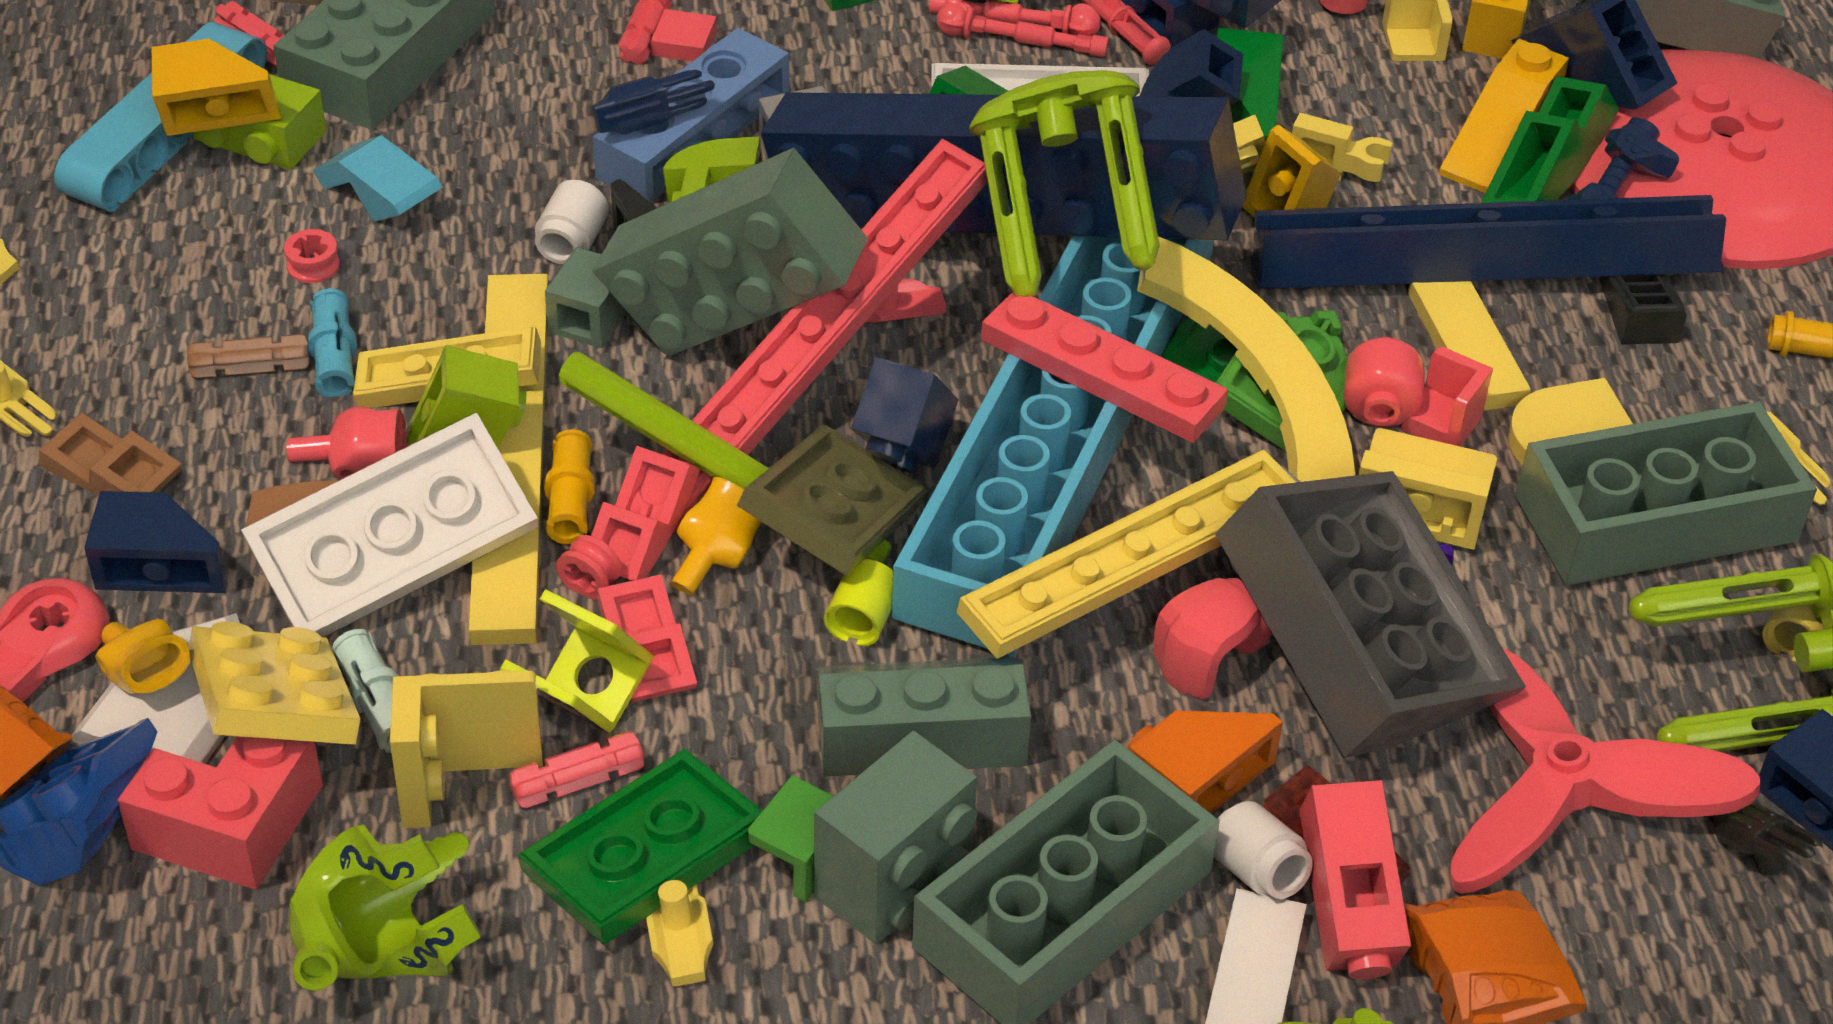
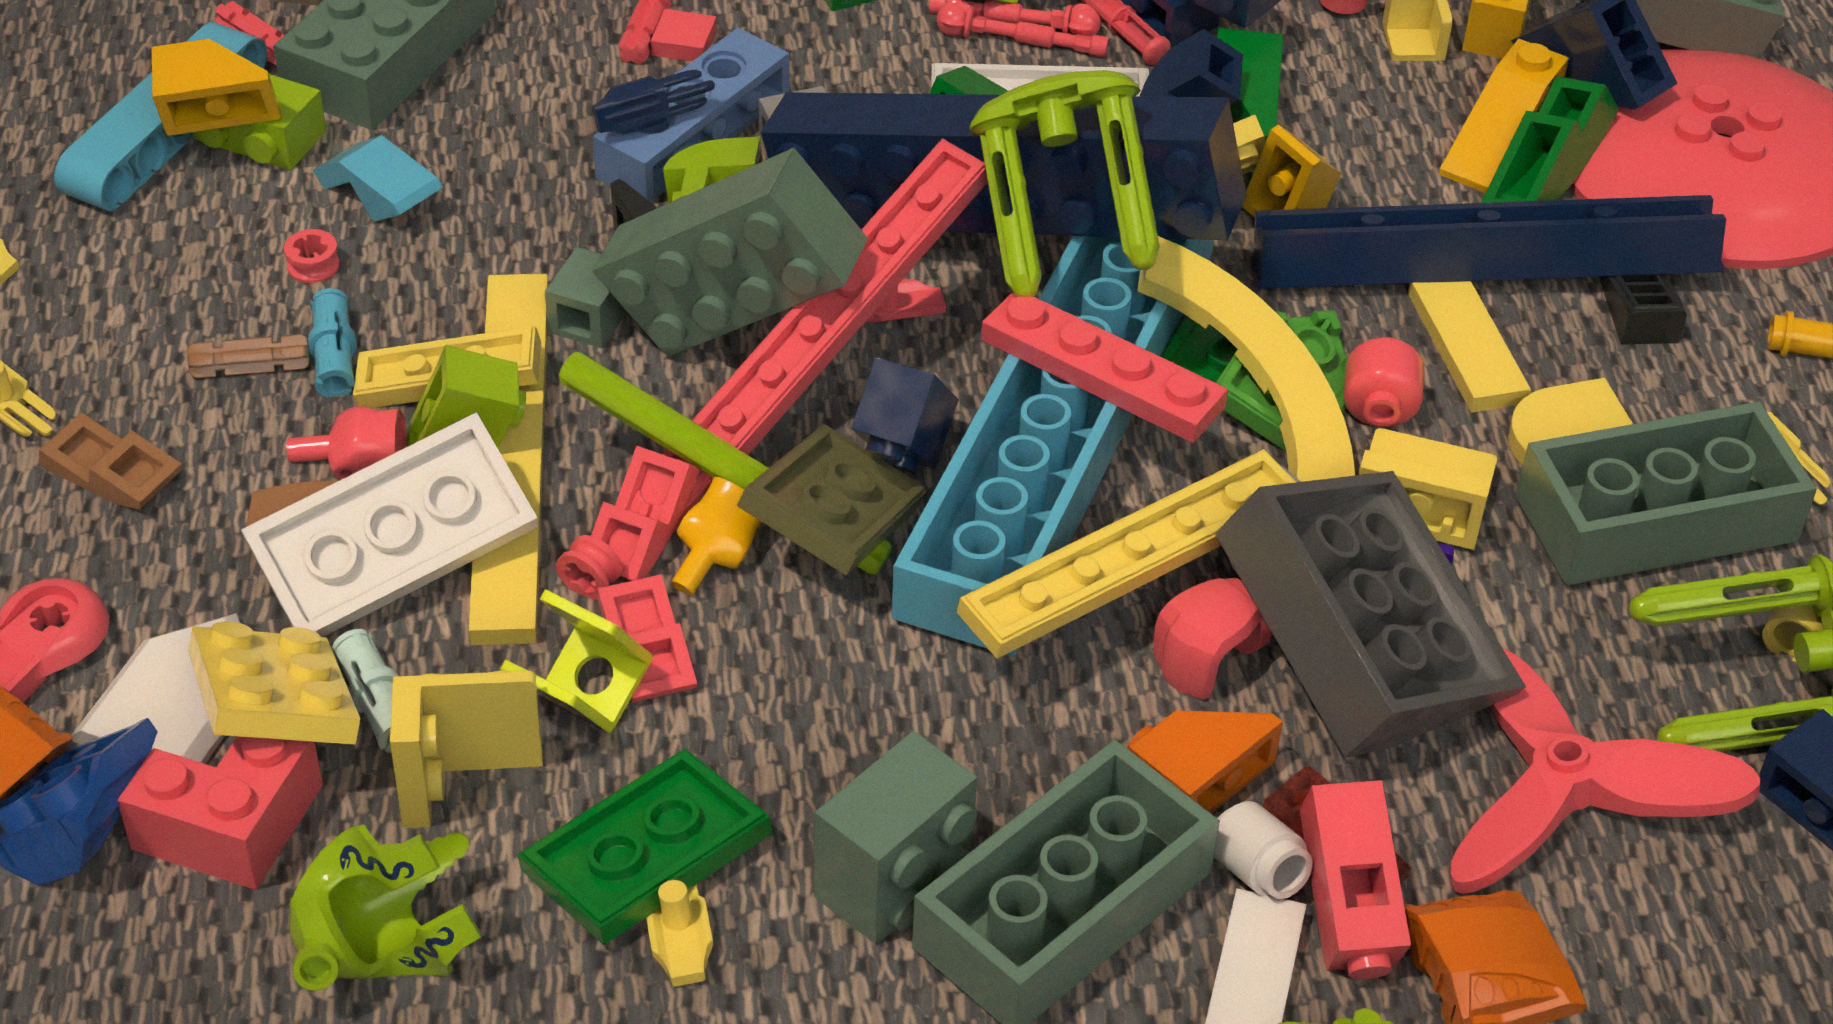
(142, 656): yellow piece -> none
(151, 546): dark blue slope -> none
(569, 486): yellow pin -> none
(570, 220): white brick -> none
(576, 769): coral axle -> none
(788, 830): bright green panel -> none
(861, 603): neon yellow beam -> none
(962, 706): sand green slope -> none
(1336, 145): light yellow plate -> none
(1451, 398): coral panel -> none
(1631, 149): dark blue piece -> none
(1763, 833): pearl dark grey piece -> none

